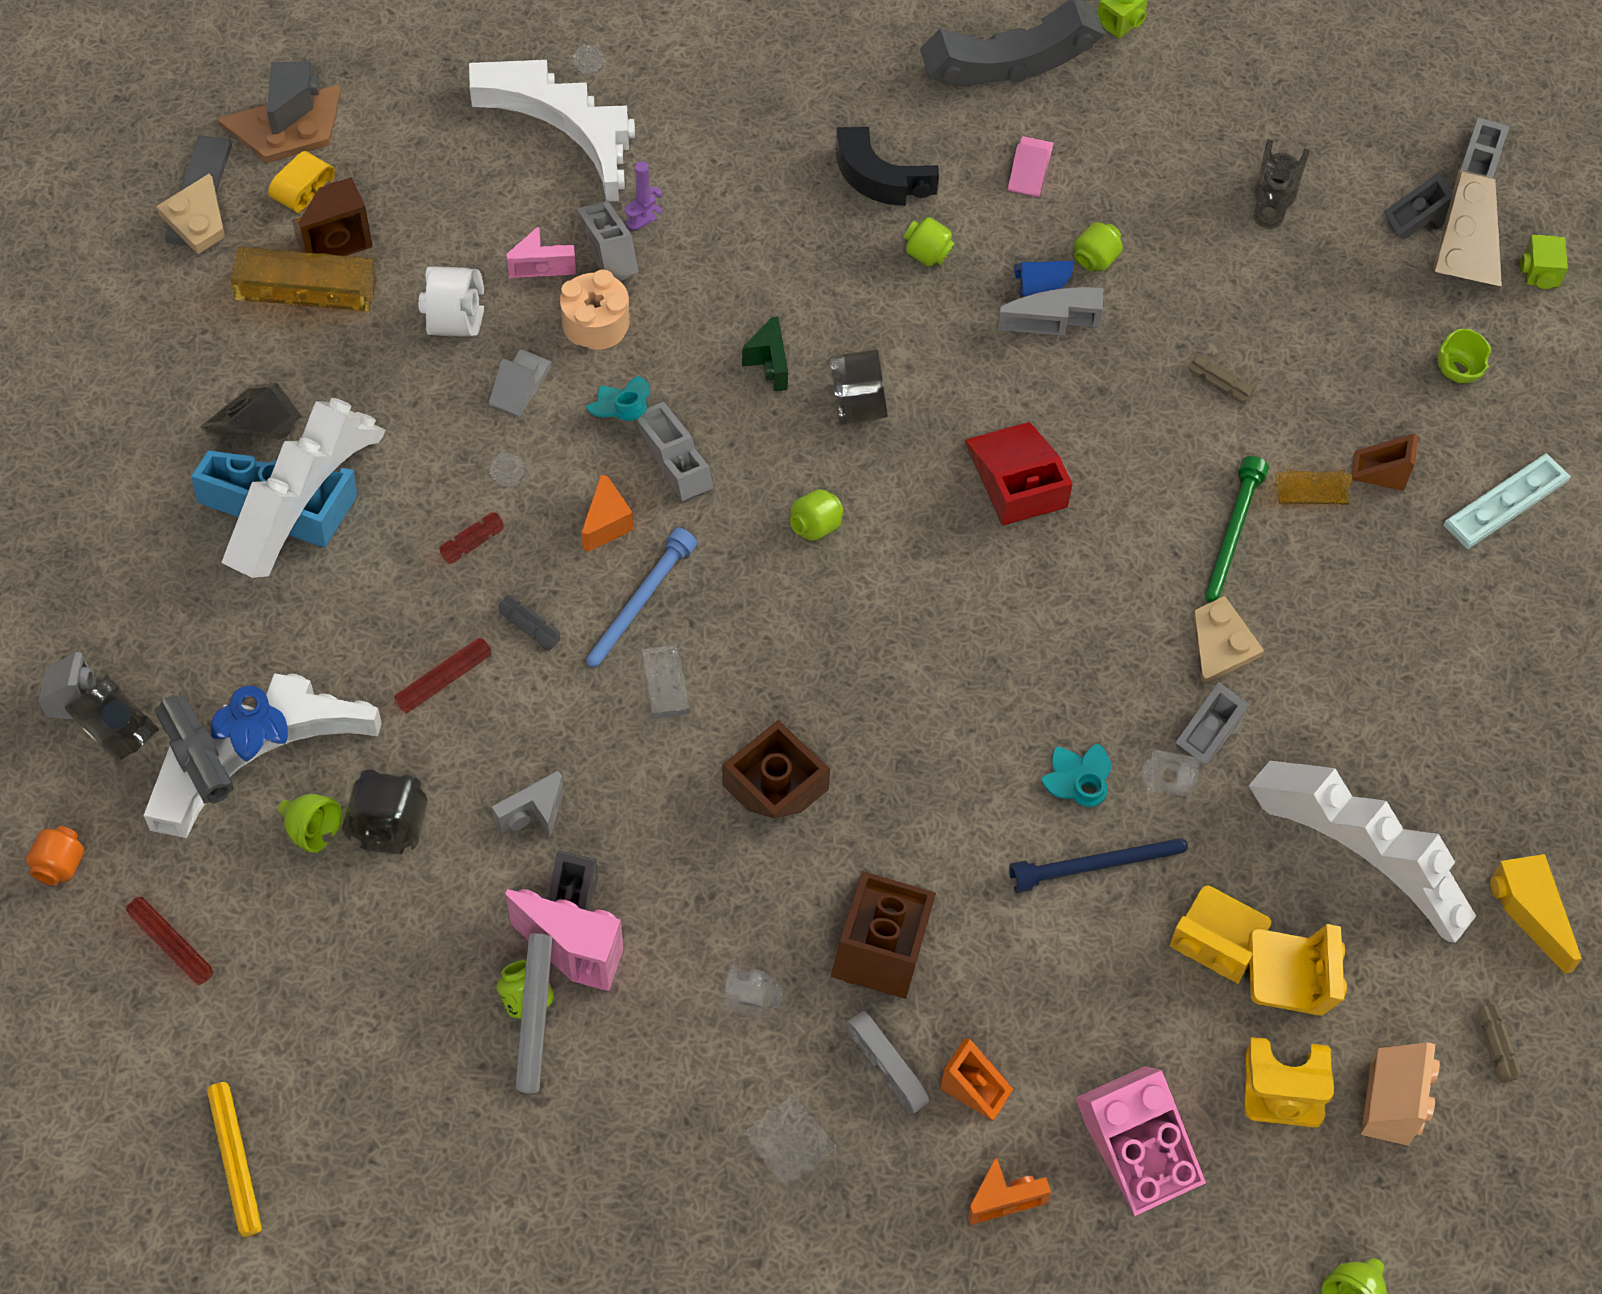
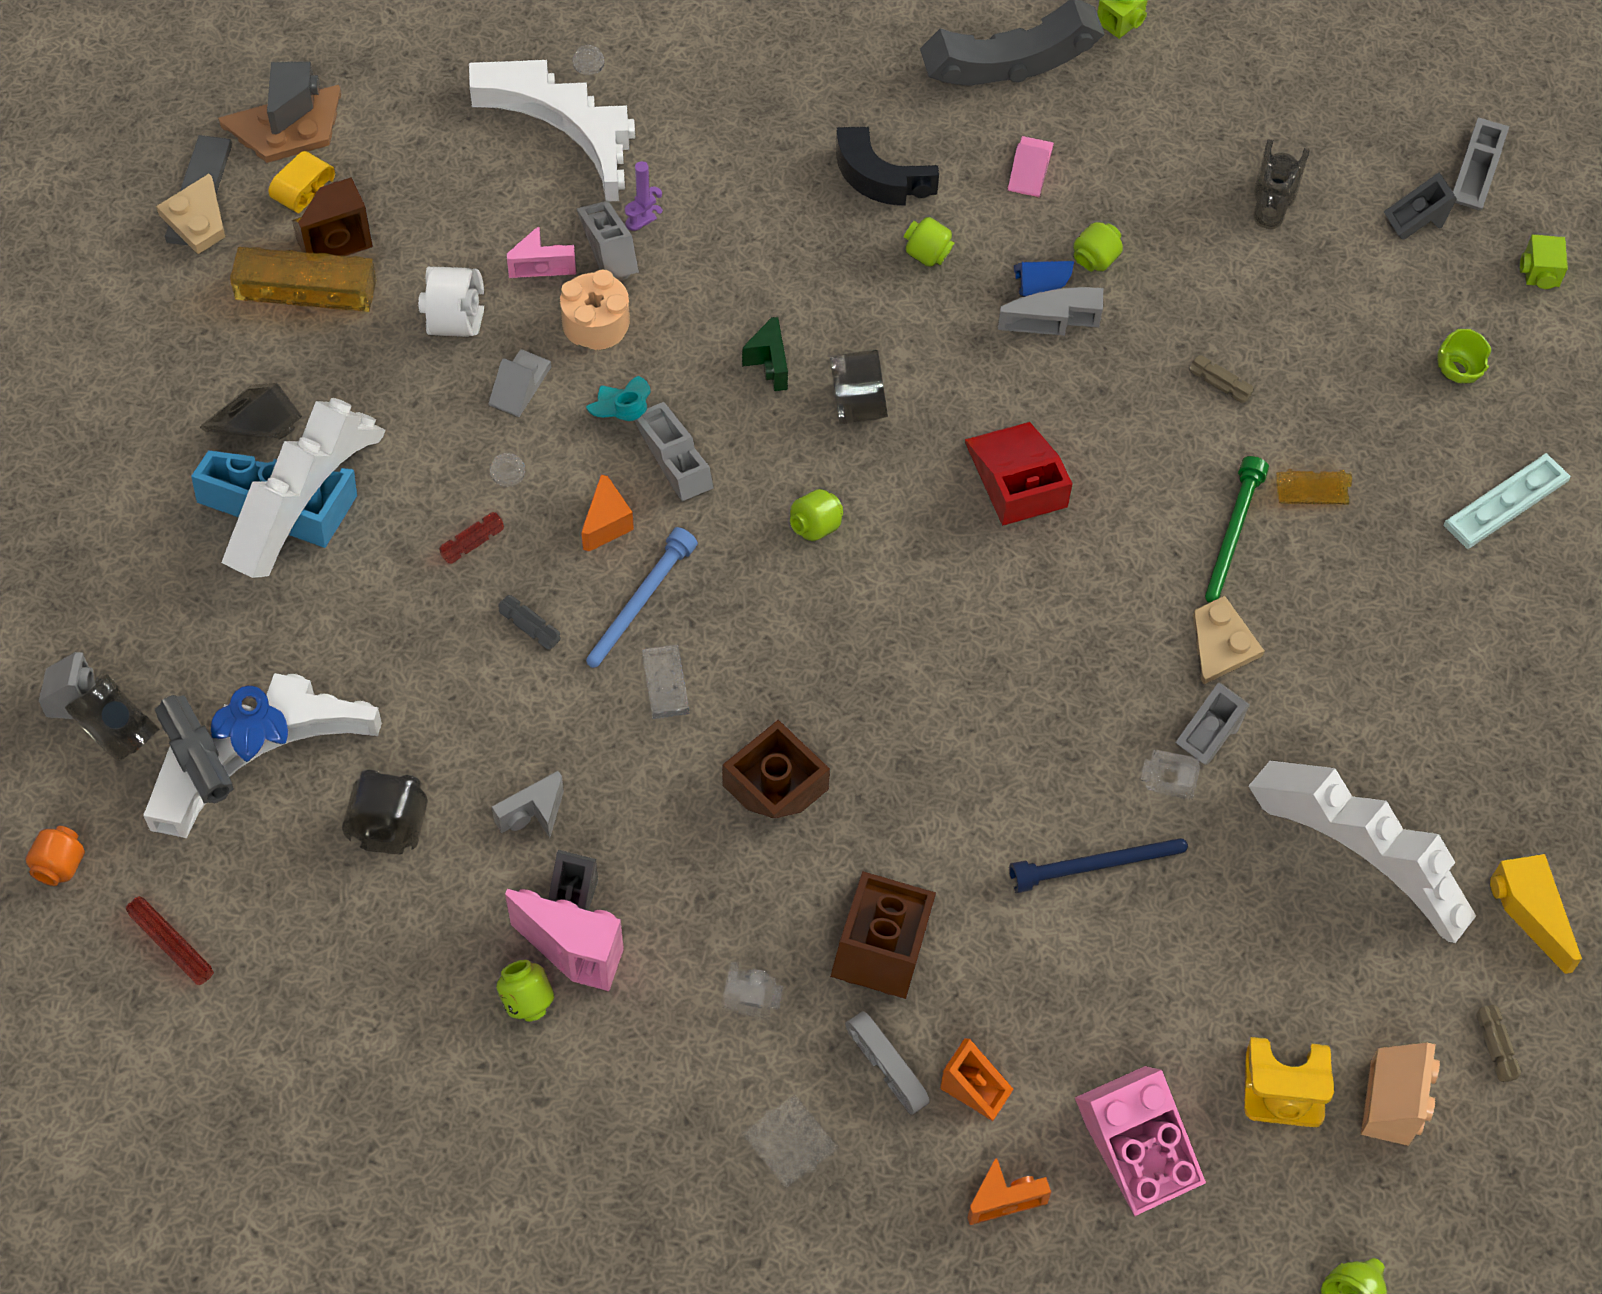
(234, 1159): yellow axle -> none
(309, 819): lime helmet -> none
(442, 675): clear red axle -> none
(534, 1013): light grey axle -> none
(1075, 772): teal plate -> none
(1218, 933): yellow bracket -> none
(1298, 970): yellow bracket -> none
(1386, 463): dark orange slope -> none
(1471, 231): tan wedge -> none

